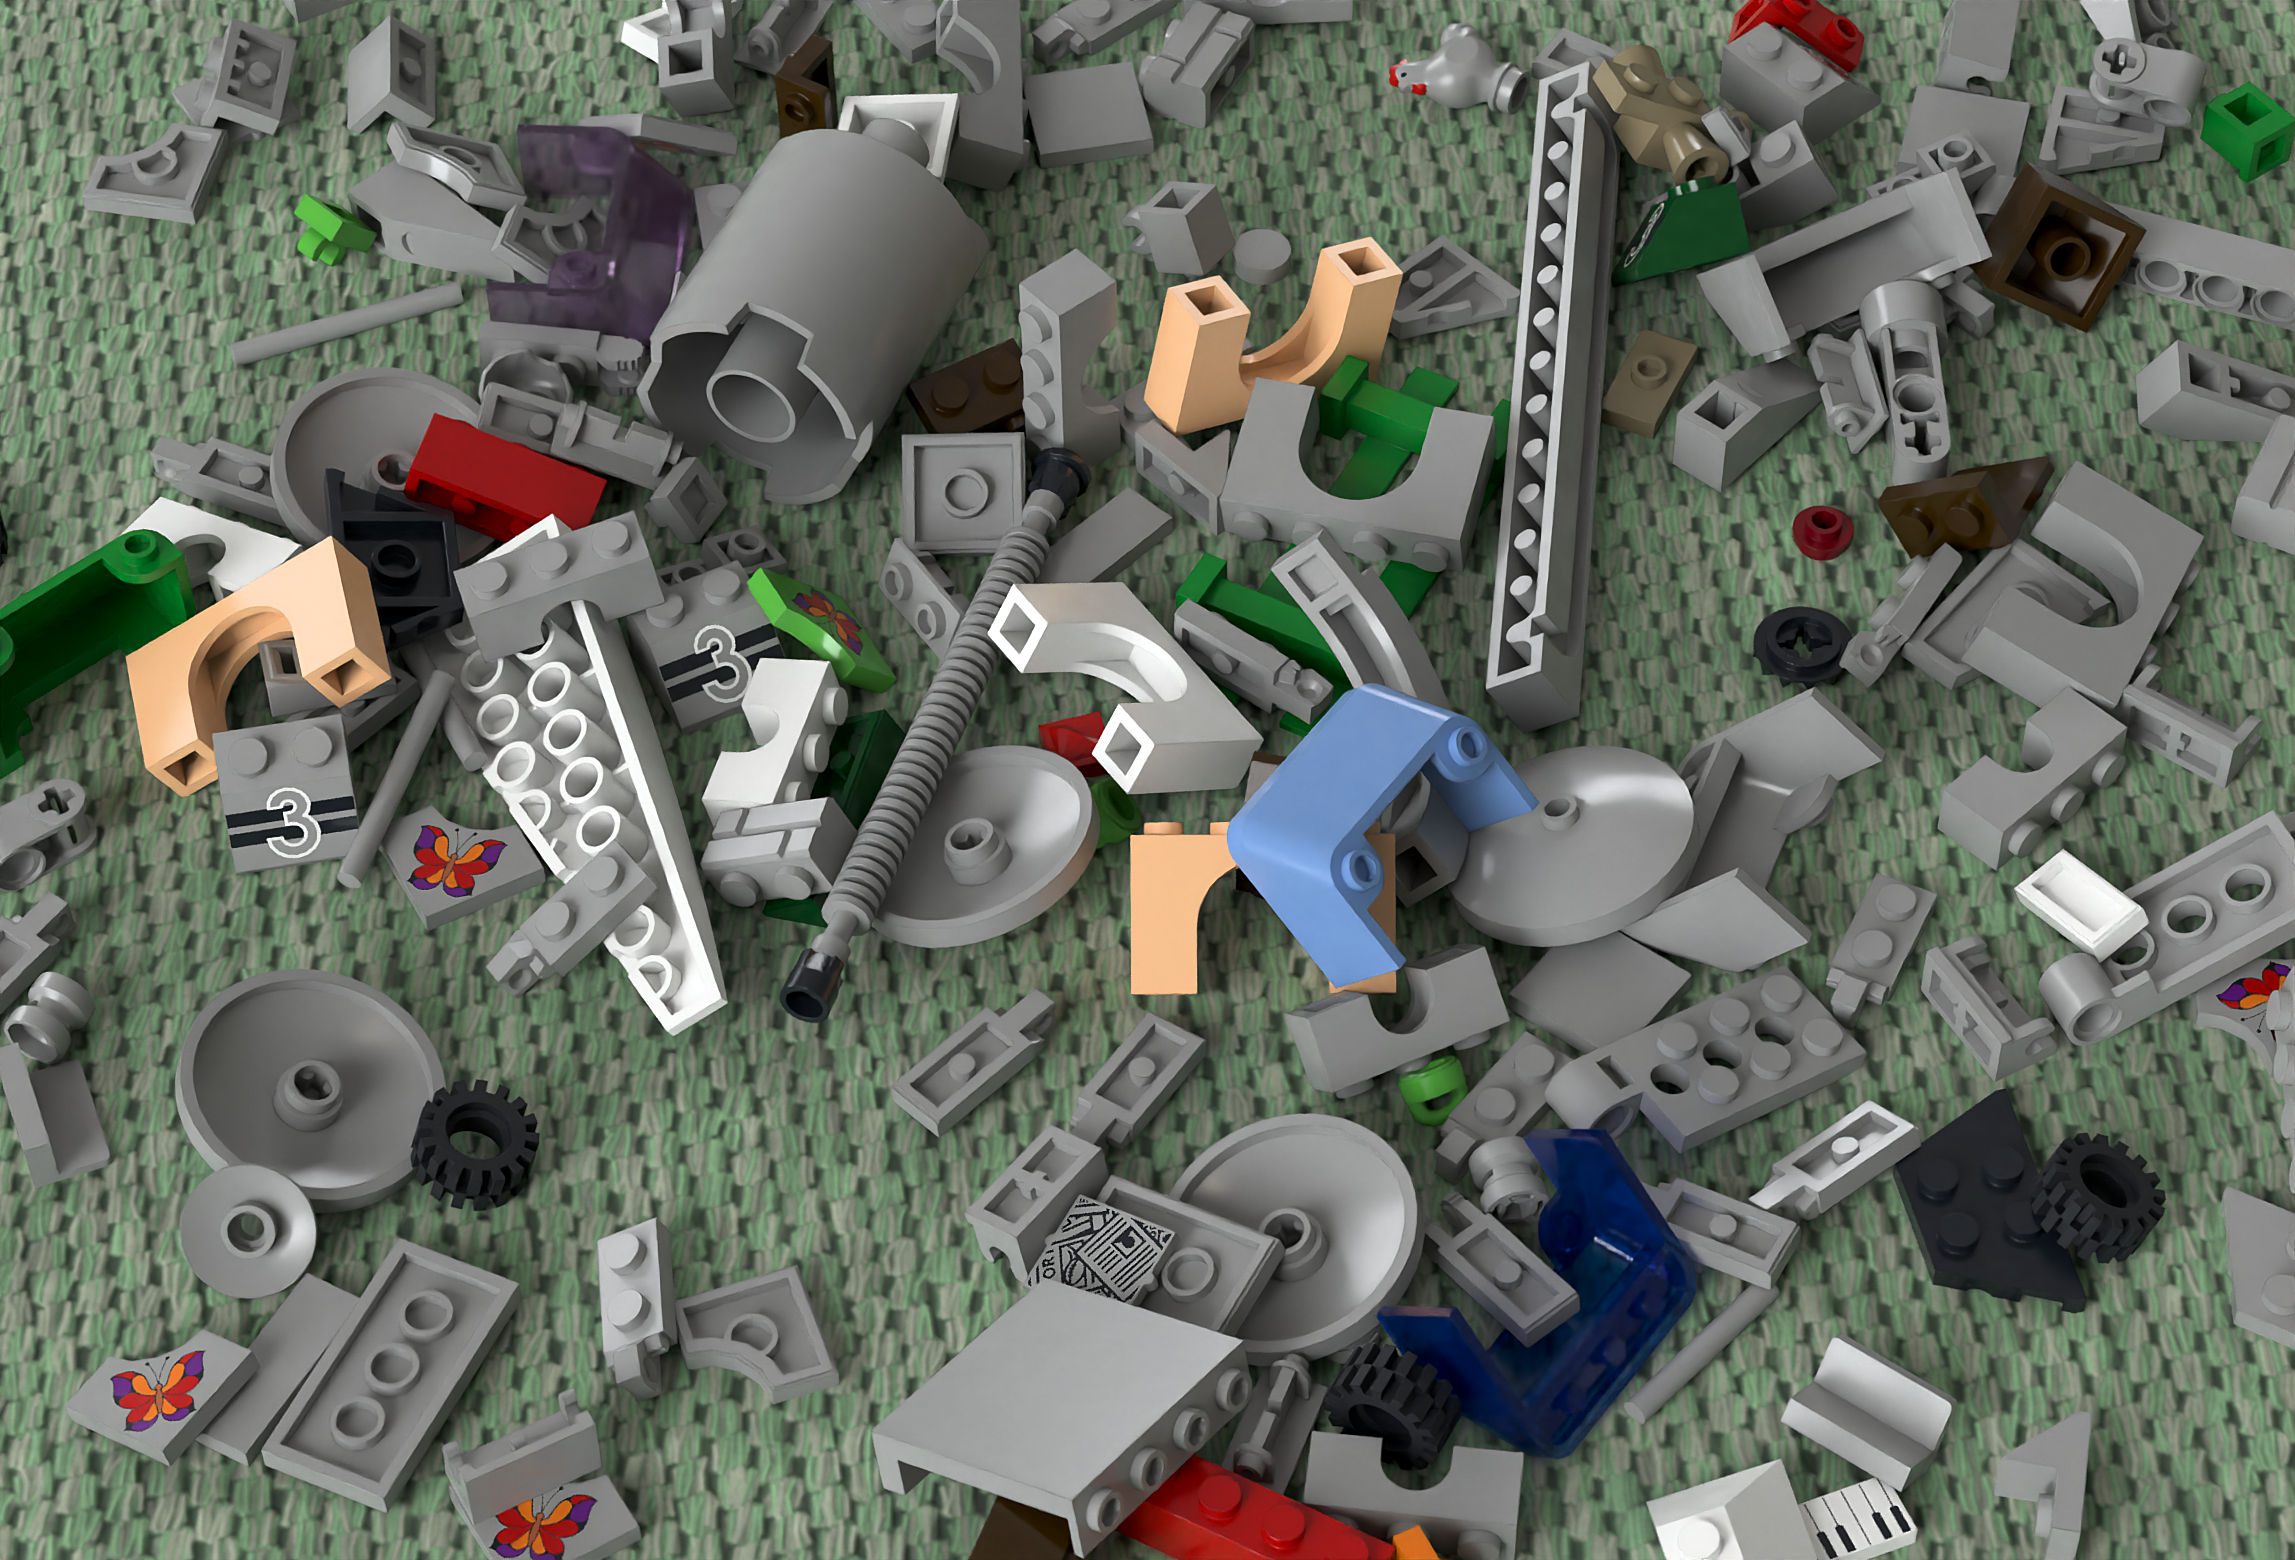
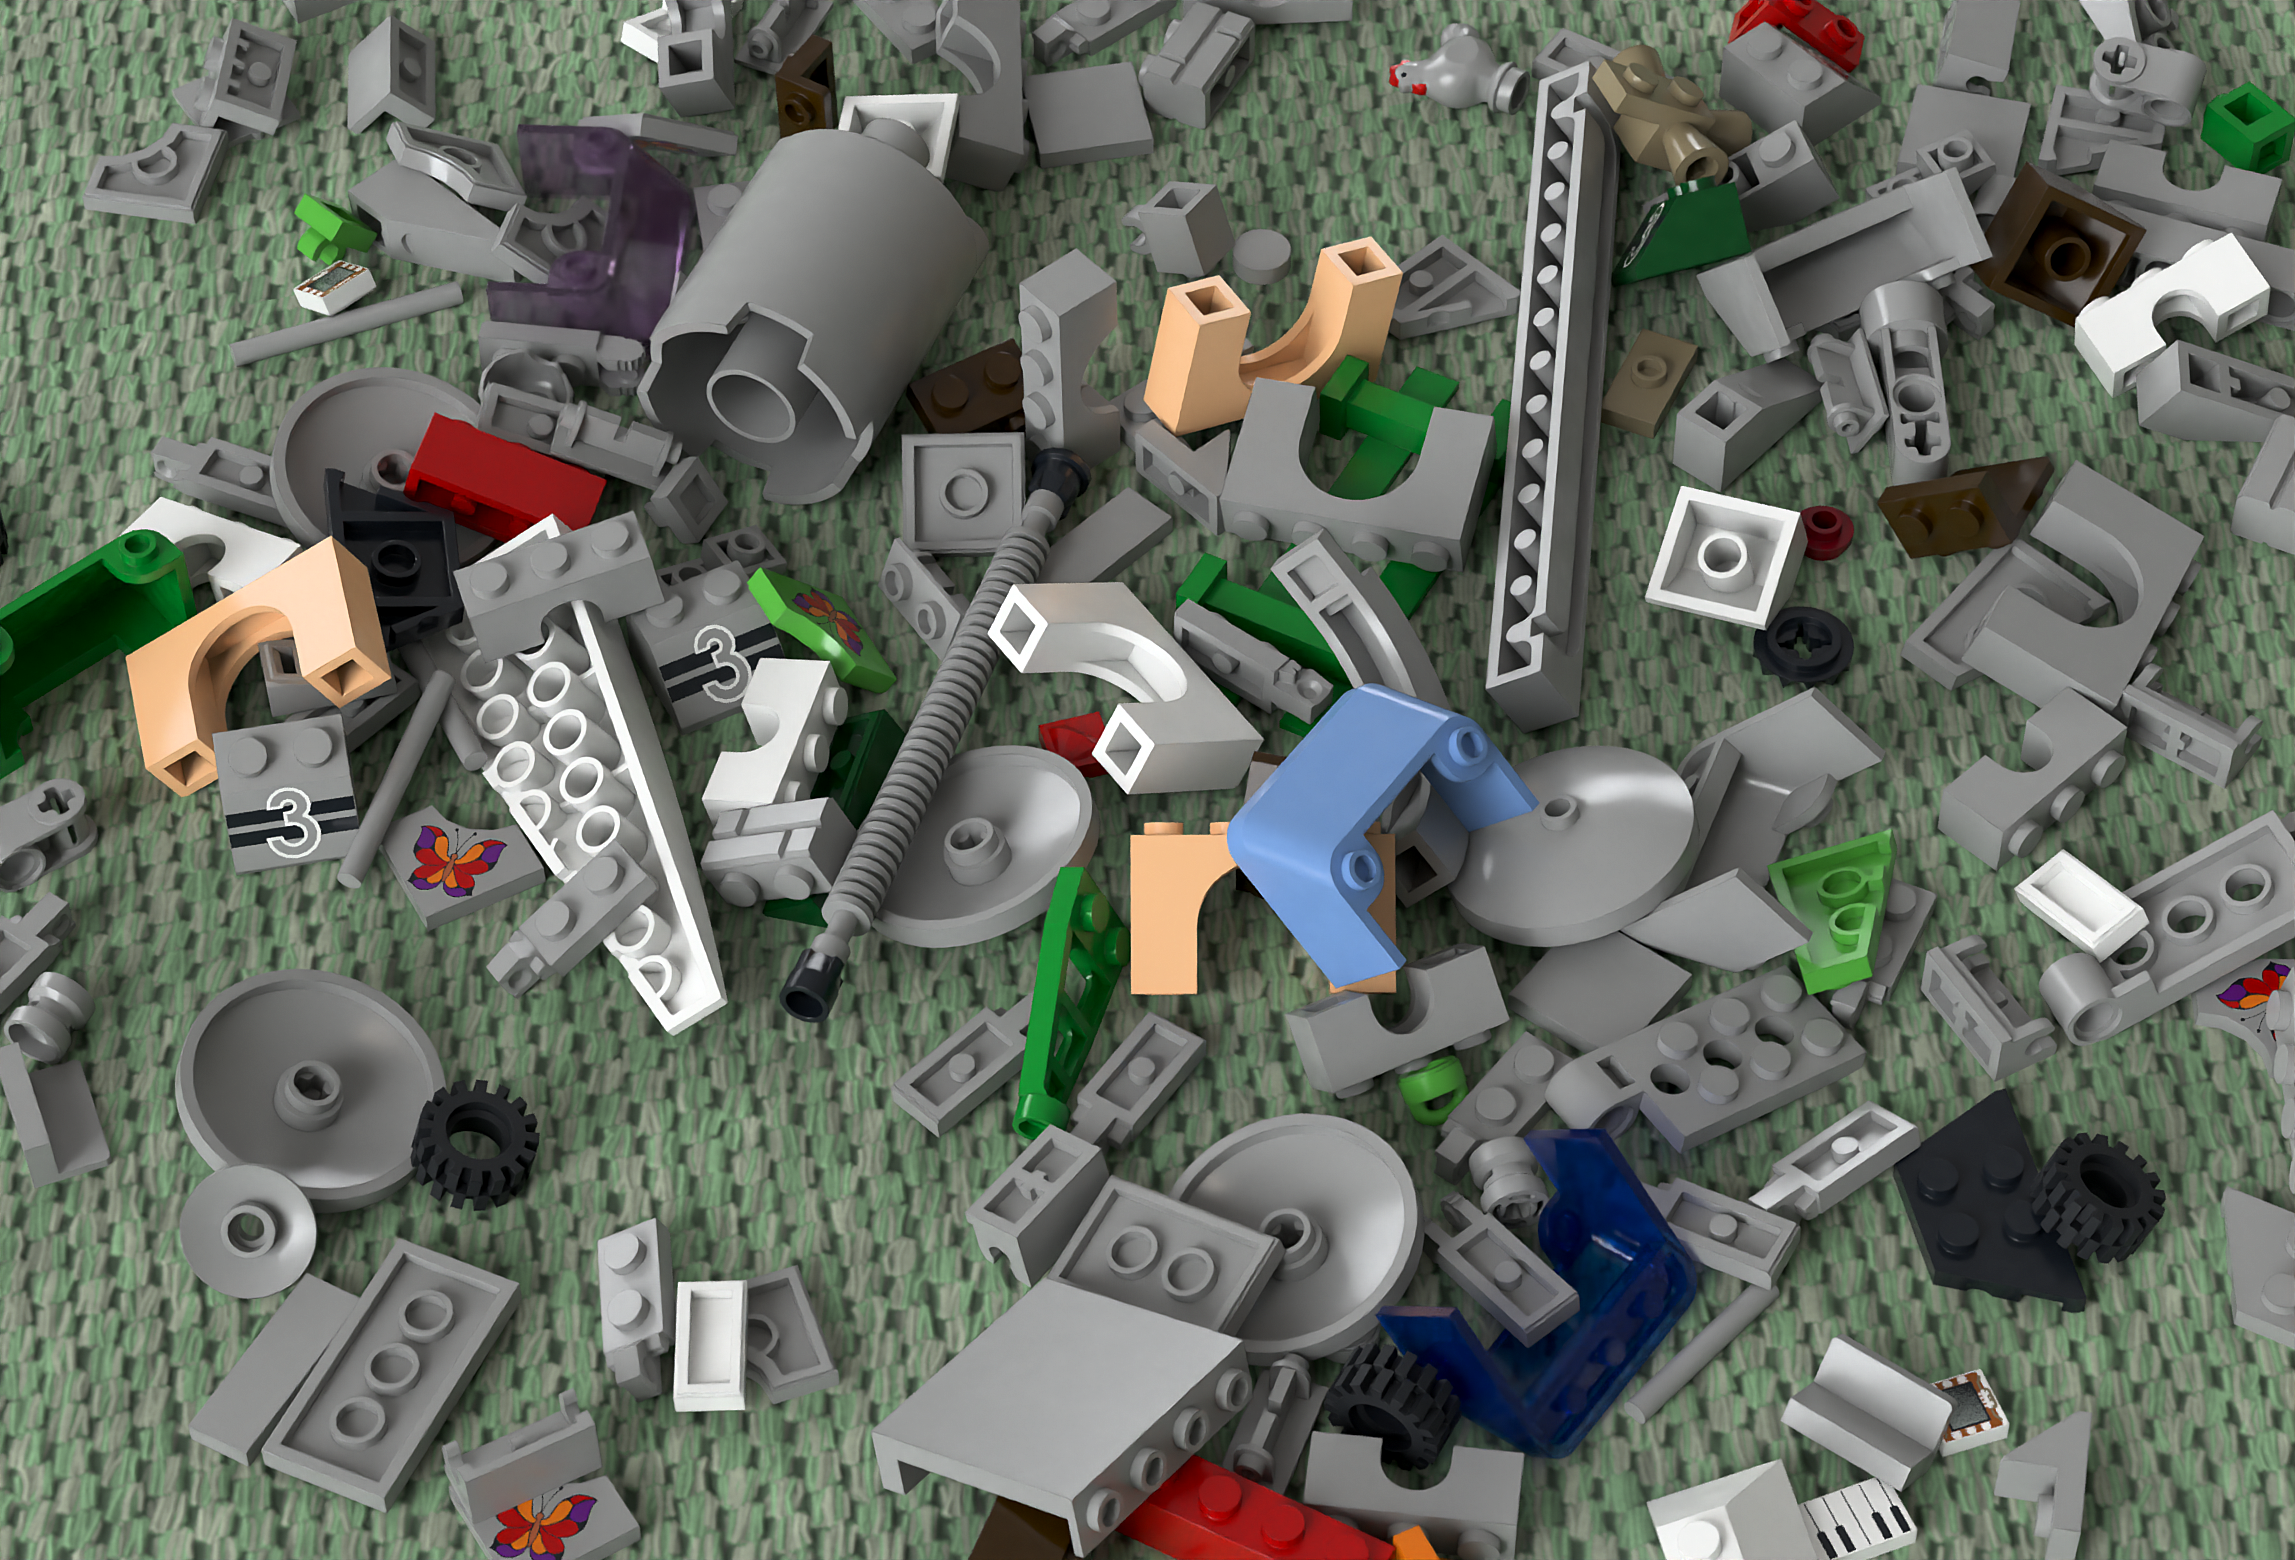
(166, 1399): light grey tile -> none
(335, 288): none -> white tile
(711, 1346): none -> white tile
(1099, 945): none -> green plate
(1105, 1252): light grey piece -> none
(1117, 812): bright green tile -> none
(1728, 133): light grey tile -> none
(1728, 558): none -> white slope
(1843, 902): none -> bright green wing
(1899, 617): light grey hinge -> none
(1977, 1415): none -> tile
(2210, 284): none -> white arch
(2237, 204): none -> light grey arch

